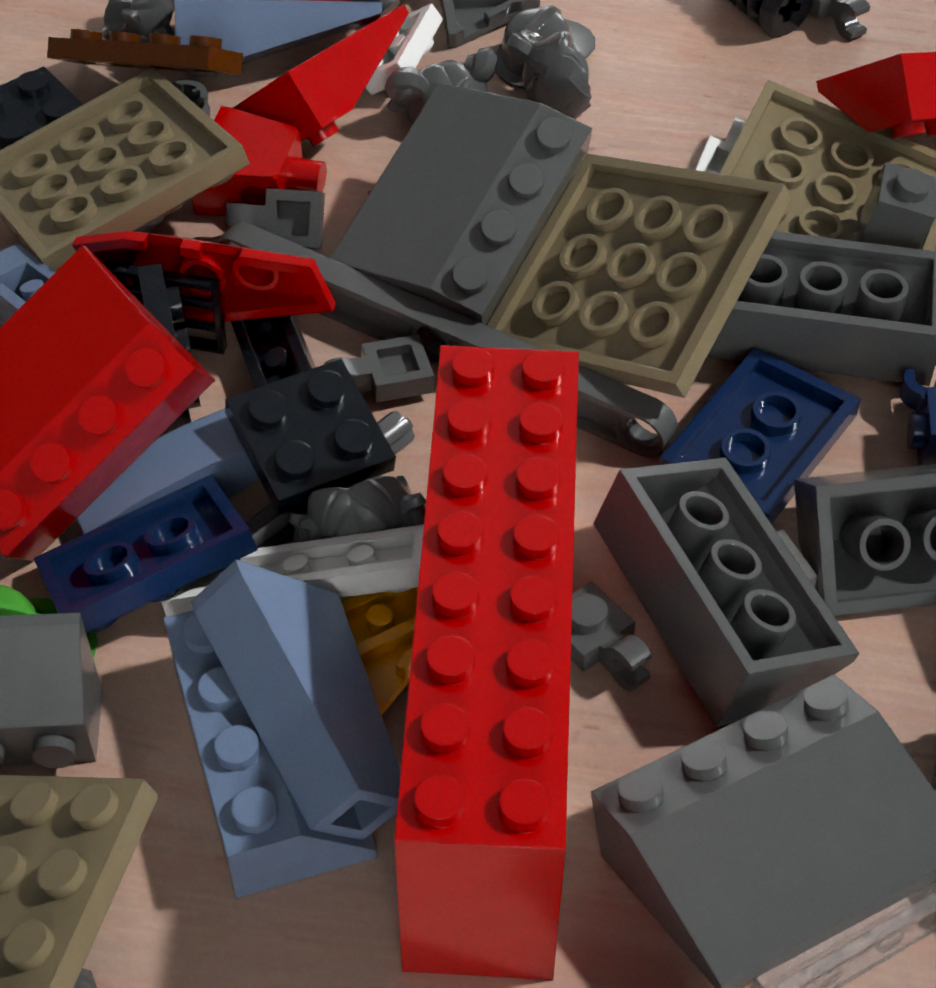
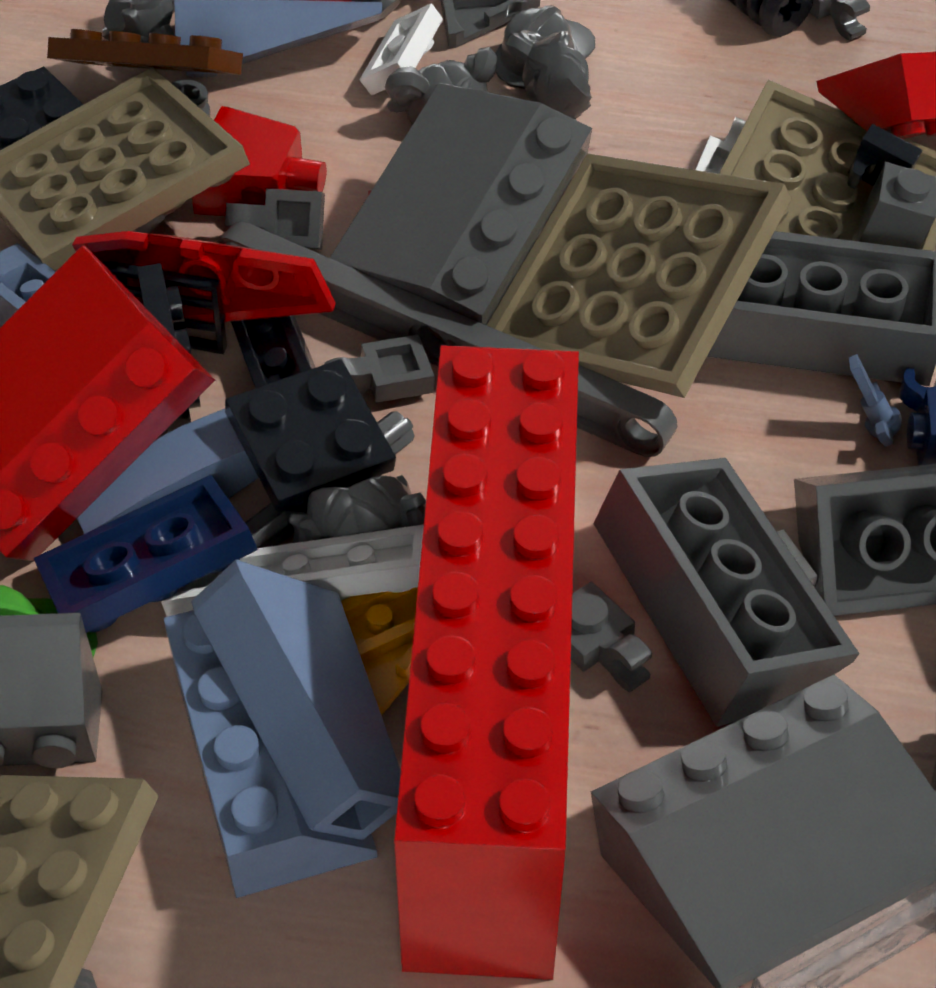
(327, 83): red wedge -> none
(769, 426): dark blue plate -> none
(876, 149): none -> black tile
(882, 419): none -> sand blue piece

